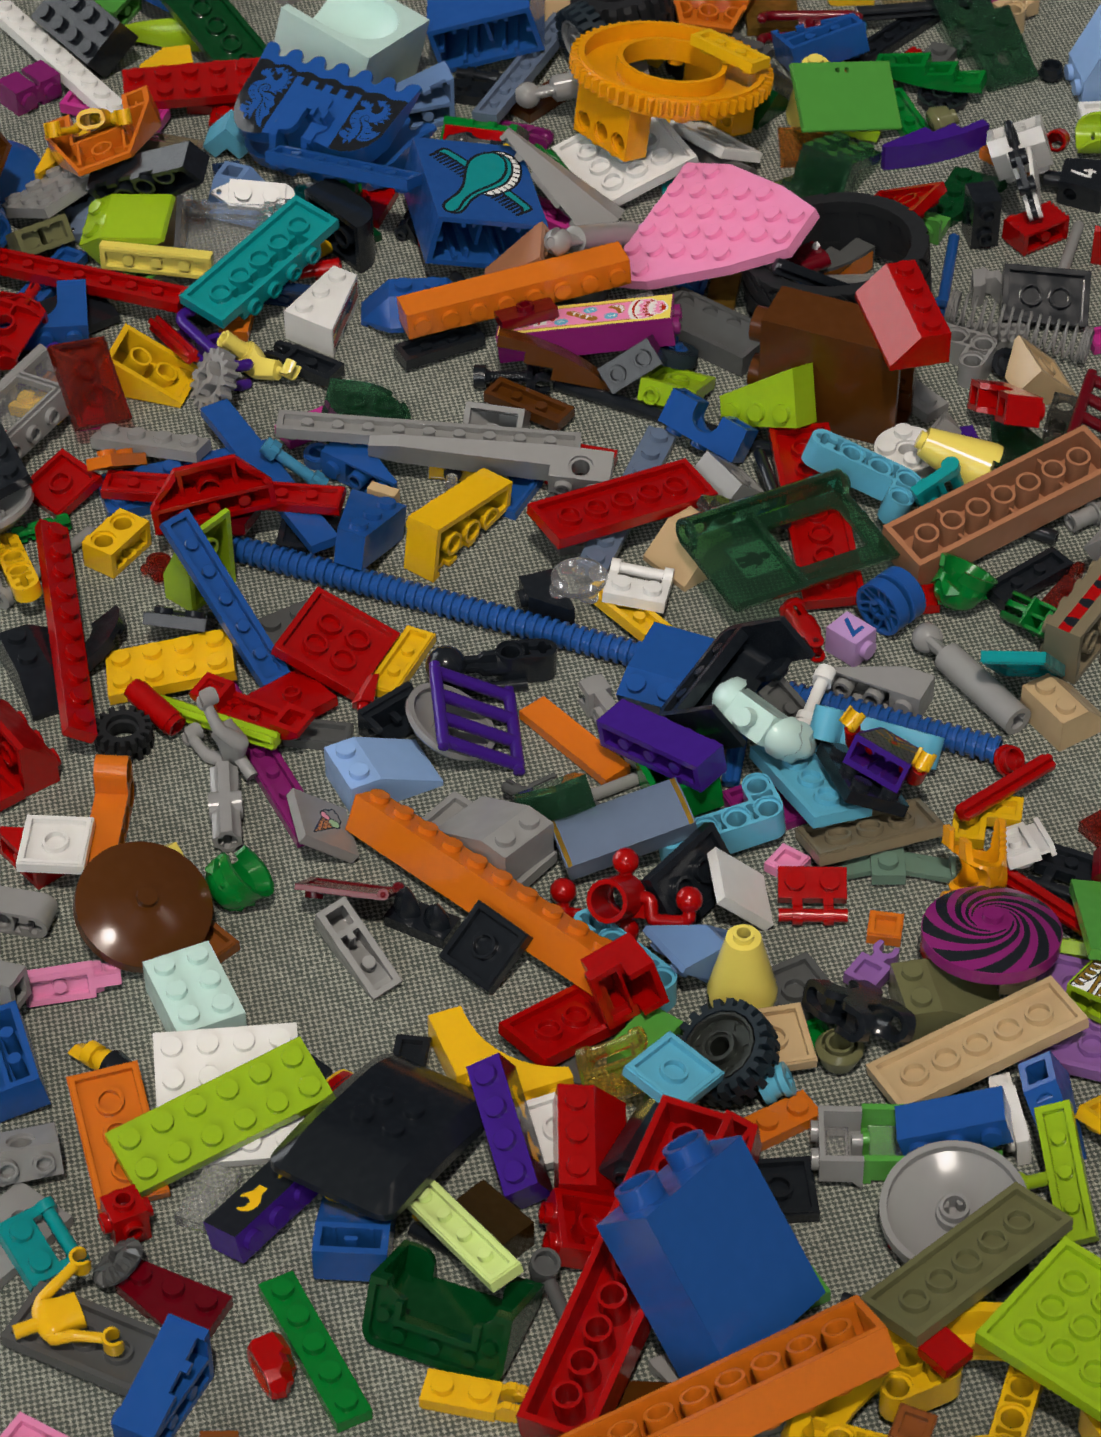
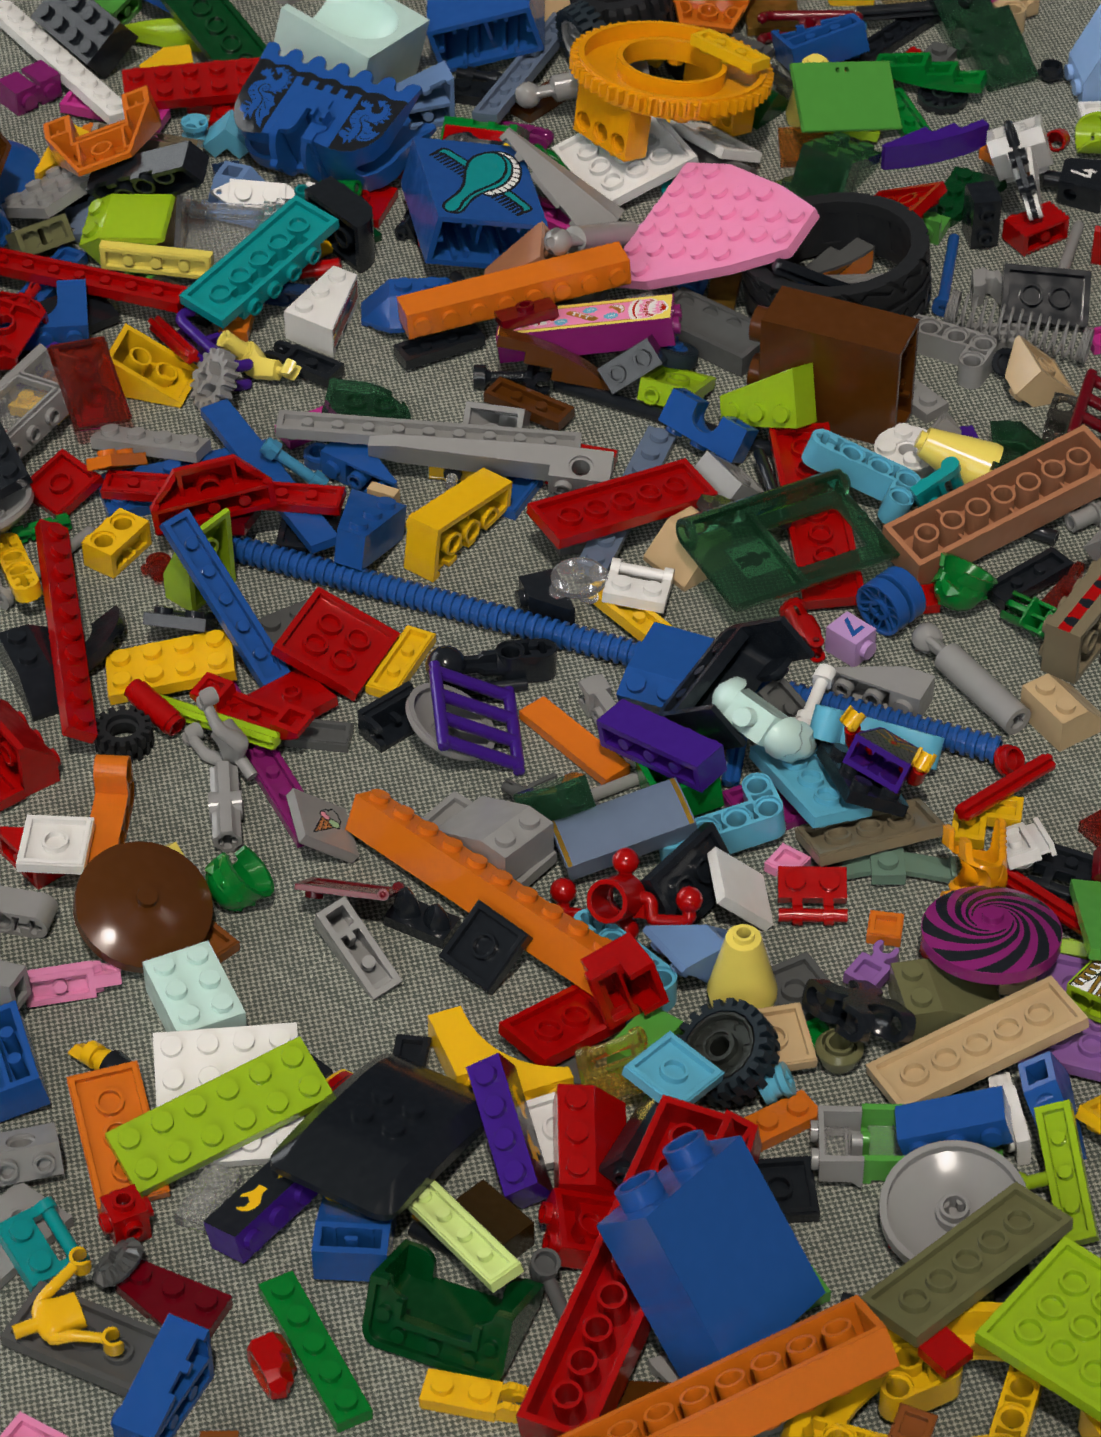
(89, 120): yellow piece -> none
(195, 126): none -> medium azure wheel
(340, 167): blue plate -> none
(366, 693): red bar -> none
(379, 763): light blue slope -> none
(809, 256): dark red piece -> none
(904, 317): red slope -> none
(940, 116): olive cone -> none
(1006, 402): red arch -> none
(1022, 663): teal tile -> none

